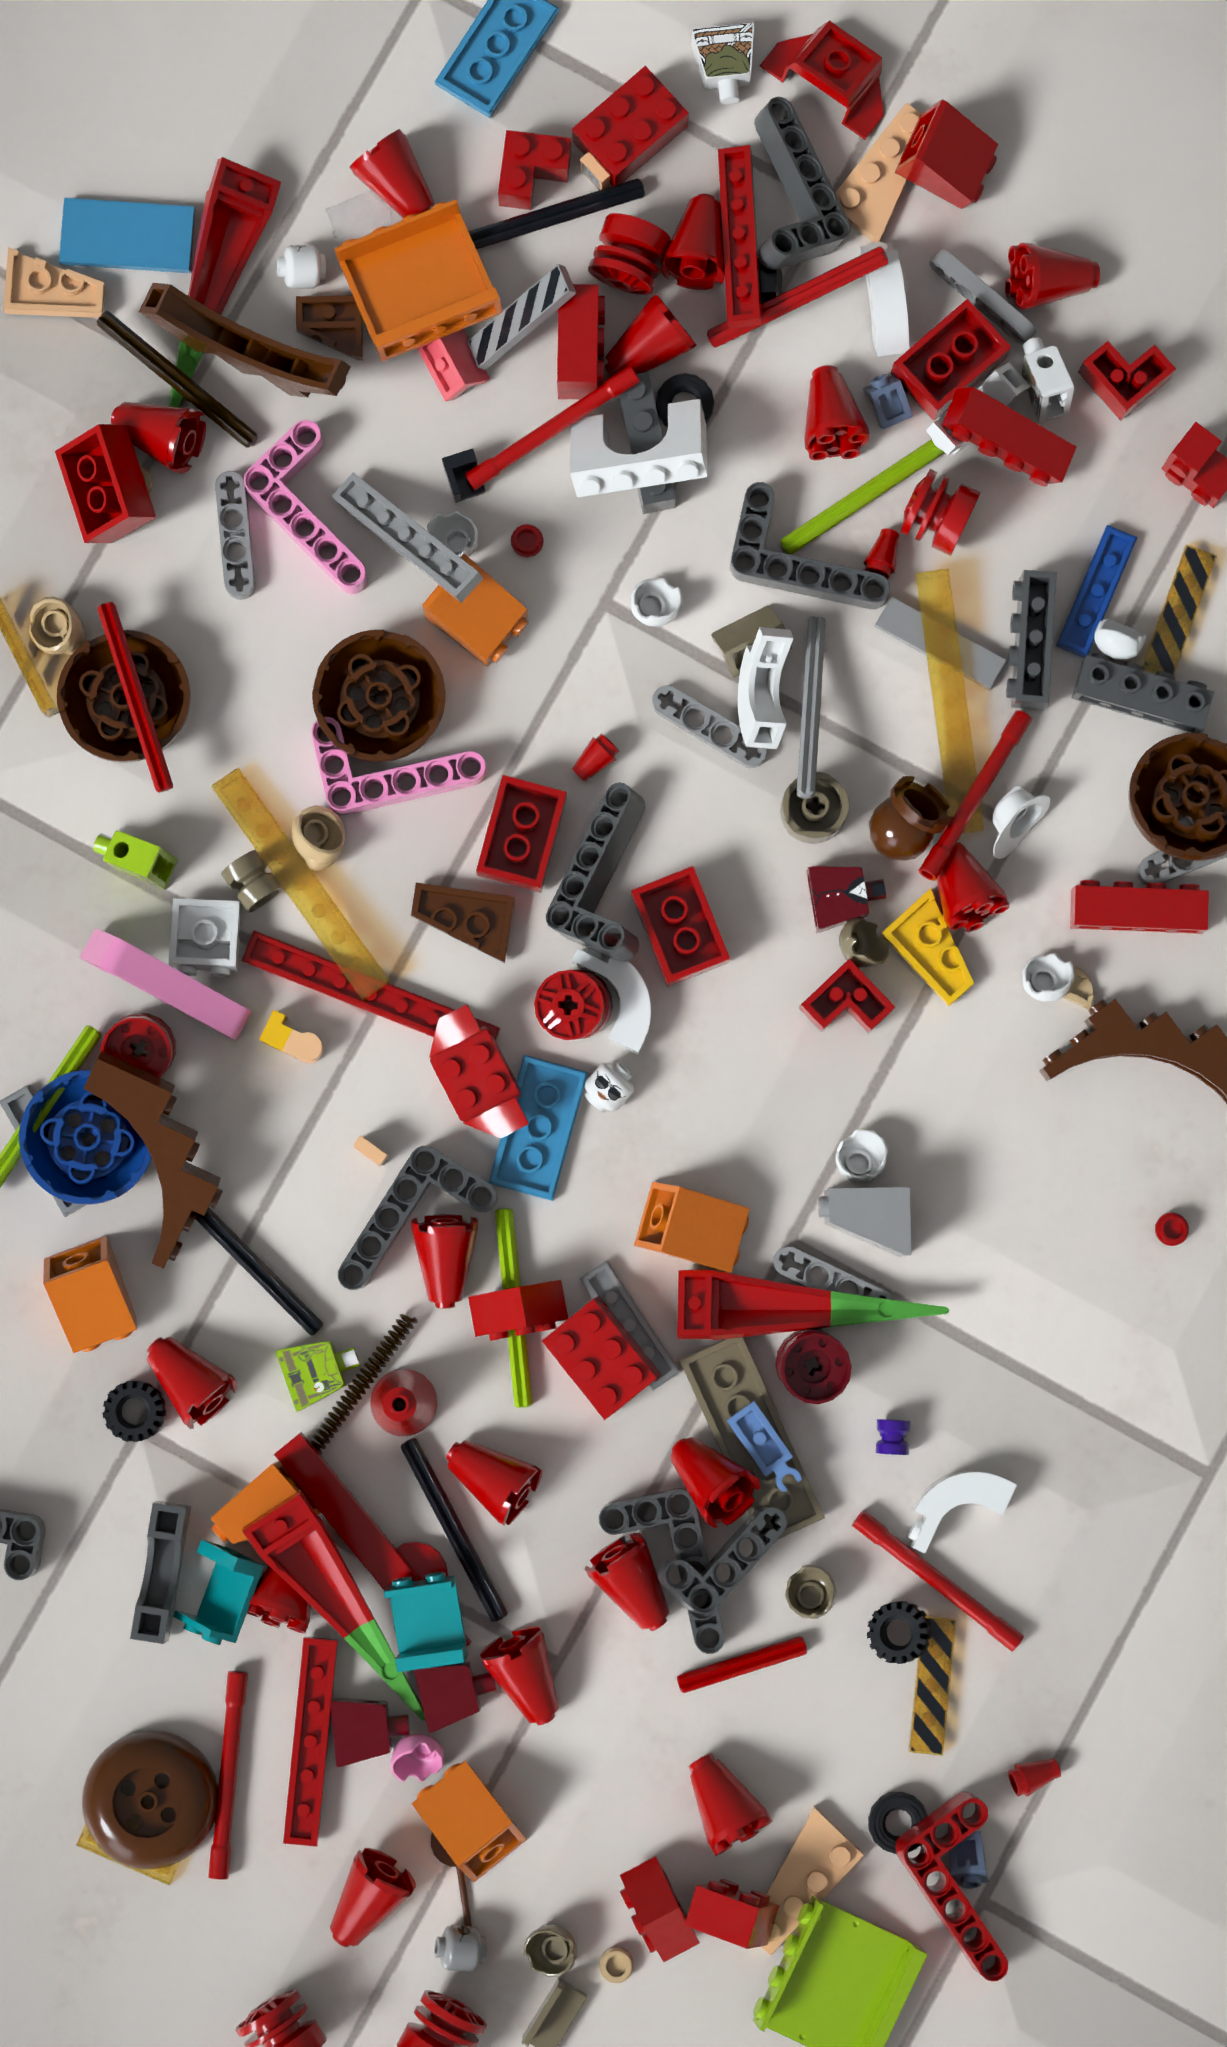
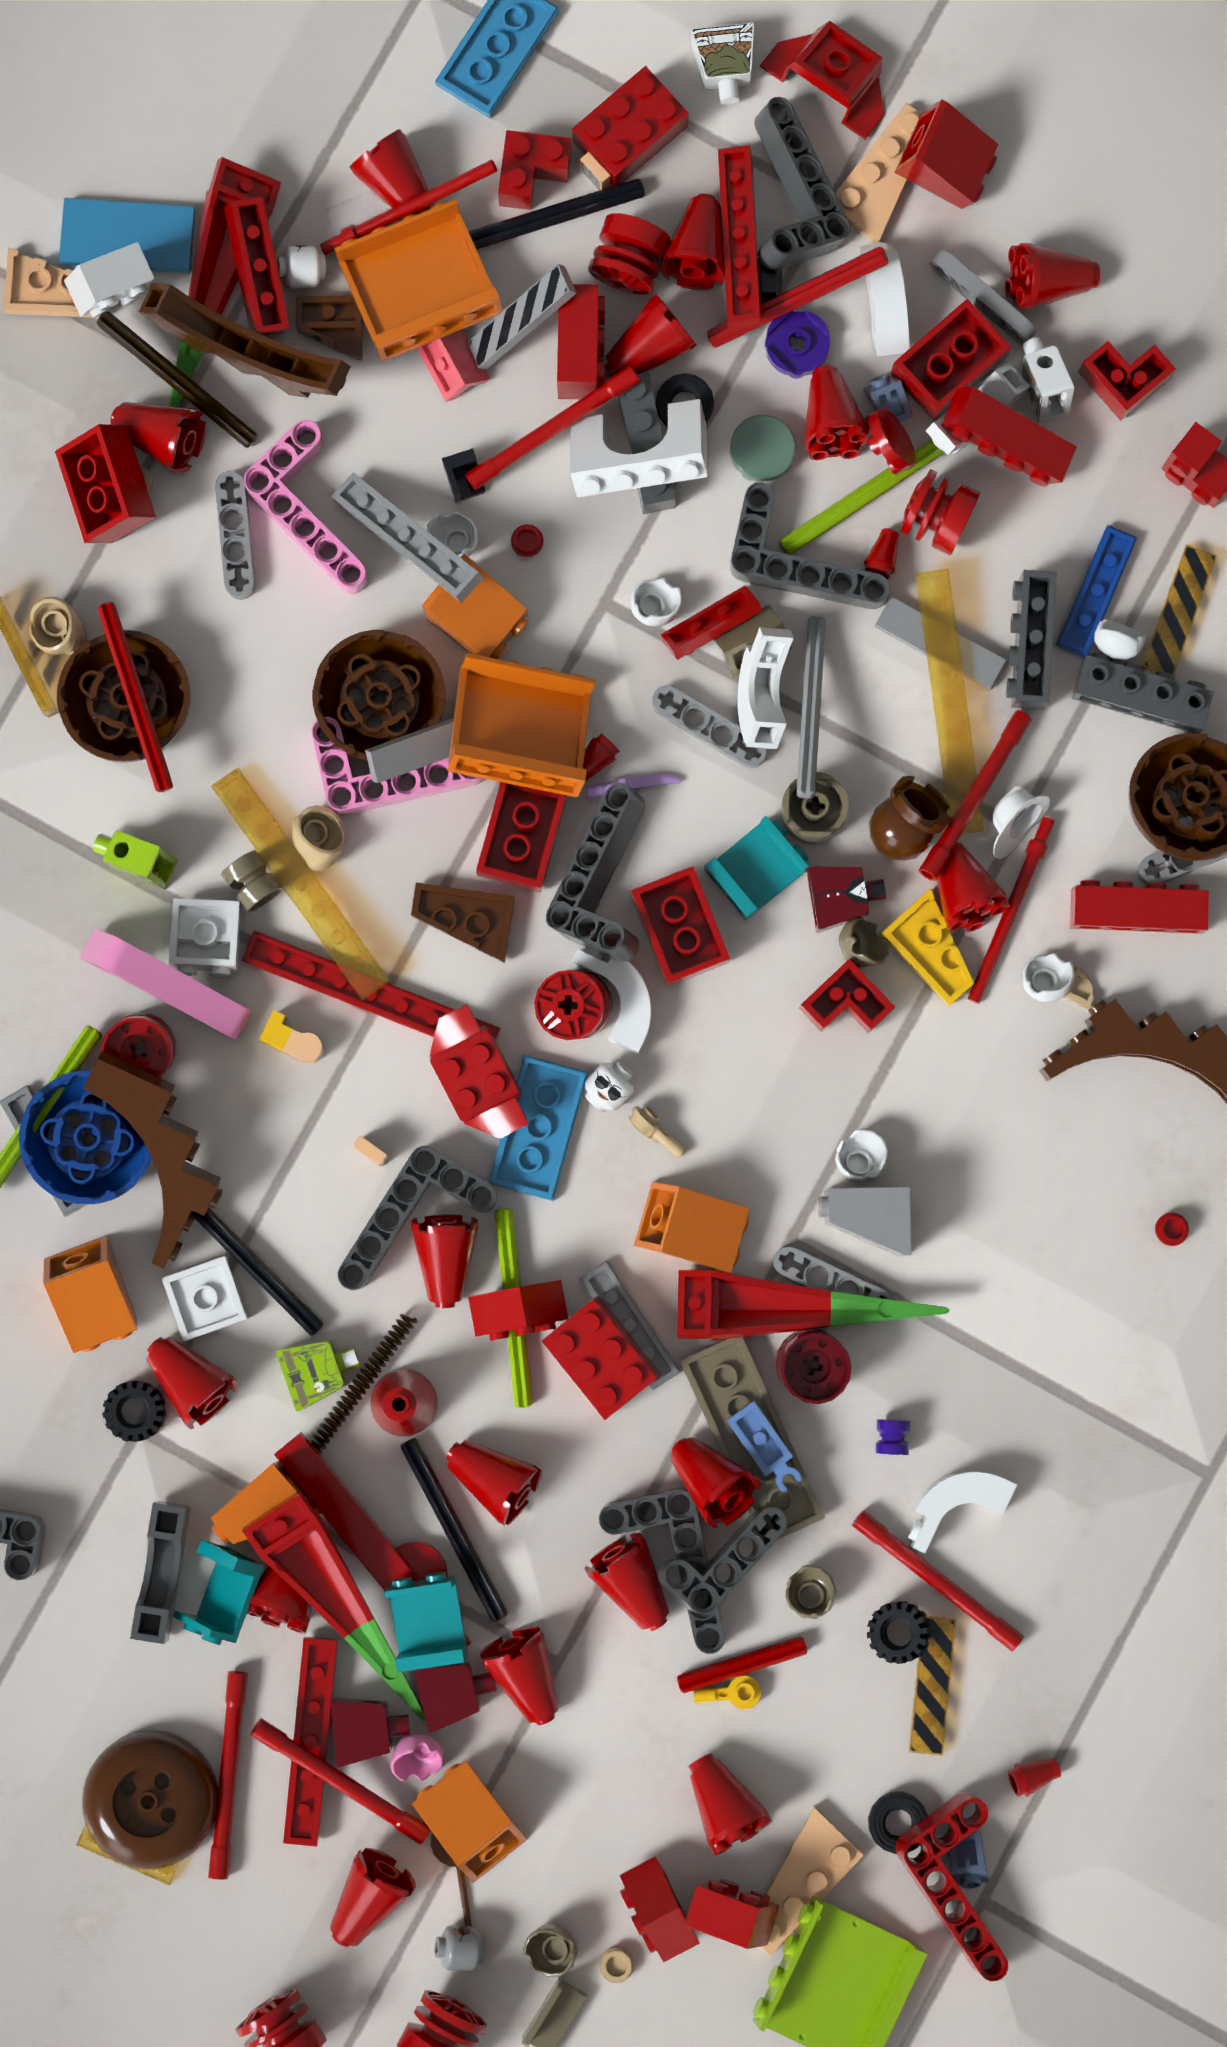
(109, 280): none -> white brick
(204, 1298): none -> white plate
(256, 266): none -> red brick
(280, 1742): none -> red piece
(410, 206): none -> red bar
(410, 751): none -> light grey tile
(520, 725): none -> orange panel
(635, 783): none -> lavender piece
(646, 1122): none -> tan plate
(711, 622): none -> red plate
(742, 1692): none -> yellow plate
(757, 867): none -> teal panel
(762, 448): none -> sand green tile
(797, 325): none -> dark purple plate
(891, 440): none -> red tile
(1035, 850): none -> red bar

